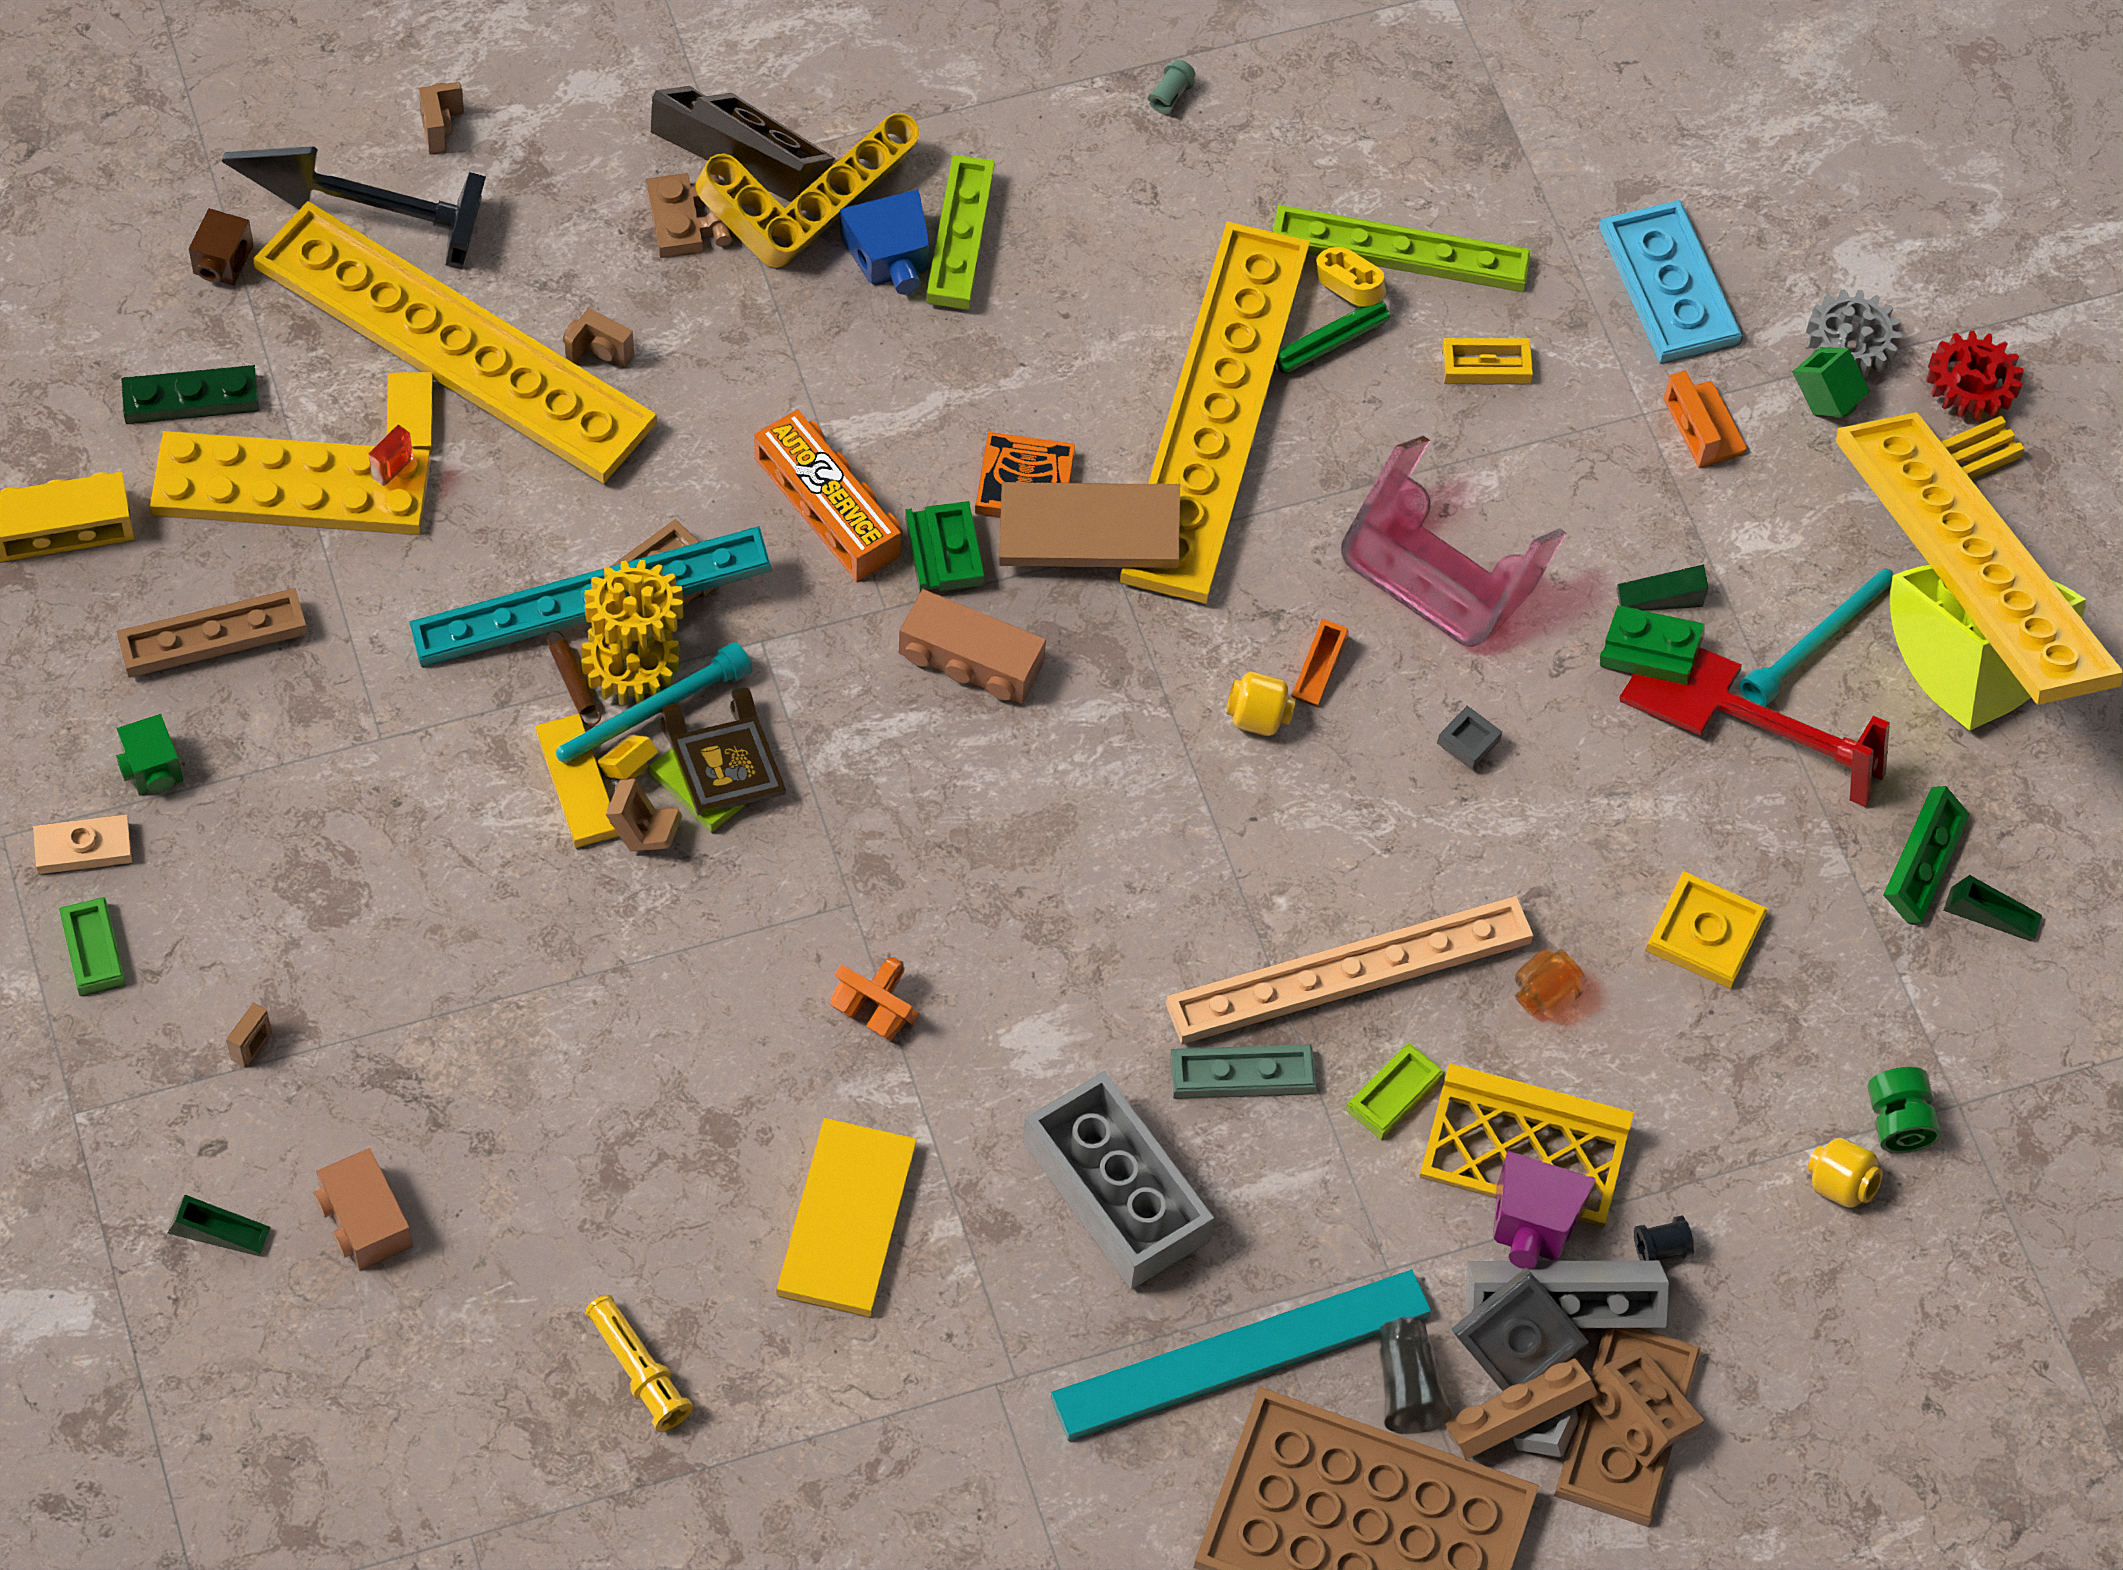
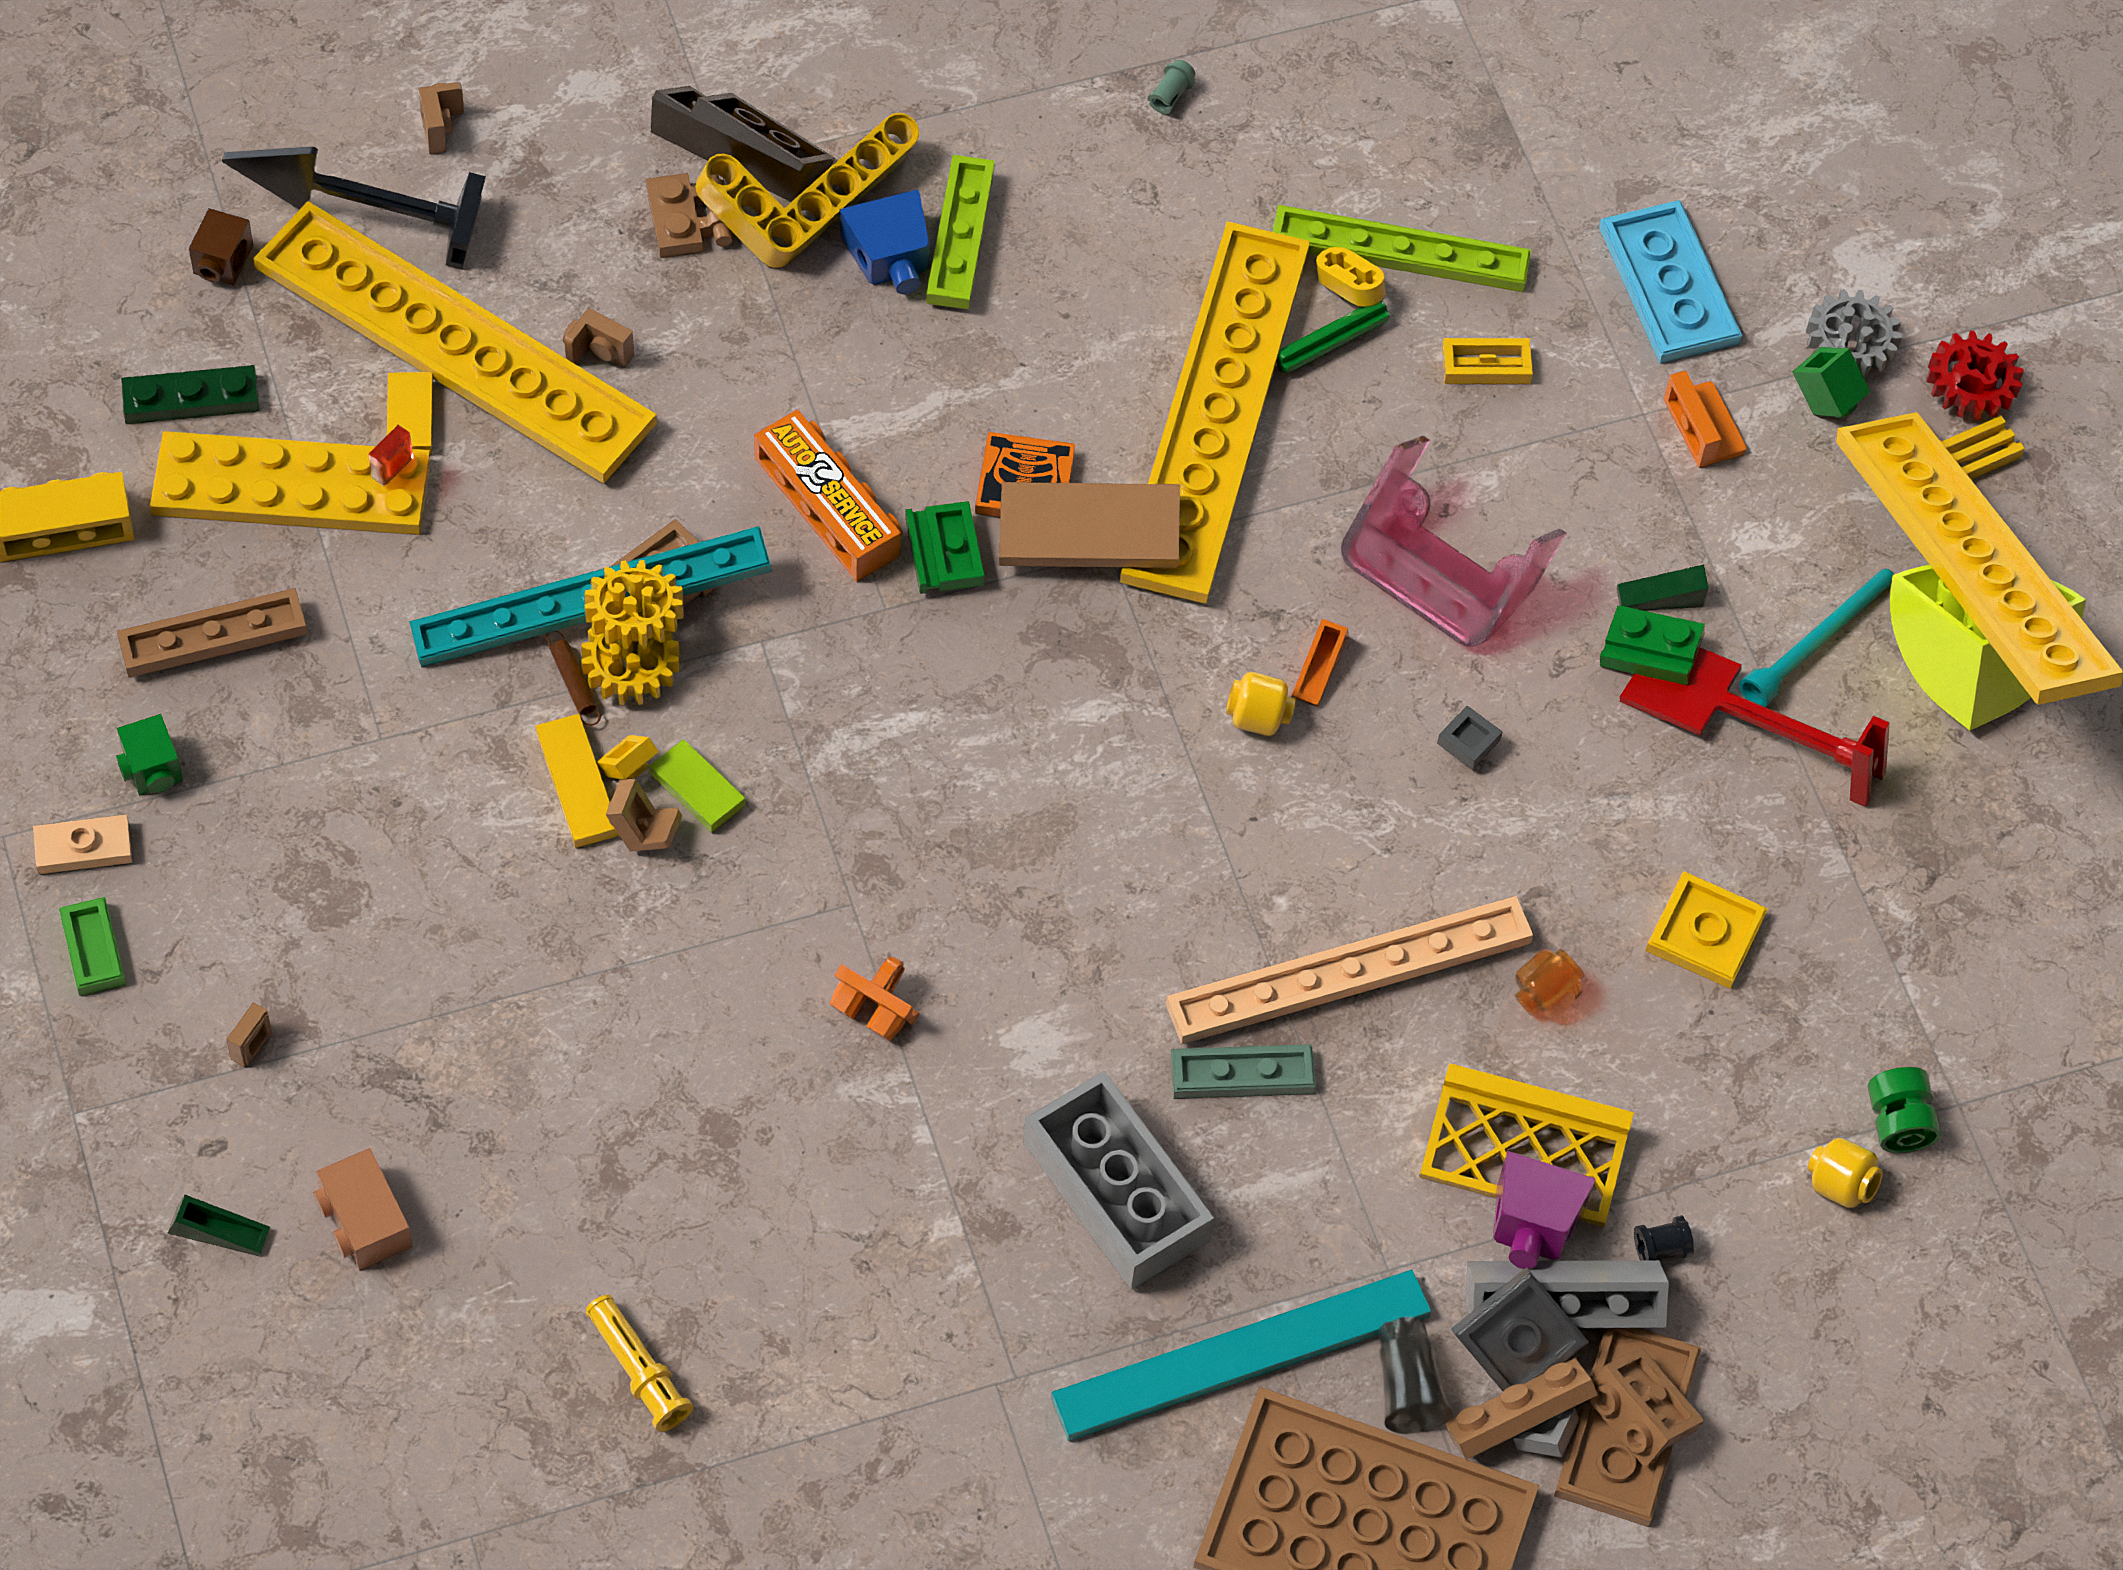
(726, 761): dark brown flag -> none
(728, 665): teal piece -> none
(846, 1217): yellow tile -> none
(971, 647): nougat brick -> none
(1394, 1091): lime tile -> none
(1926, 854): green plate -> none
(1992, 908): dark green piece -> none

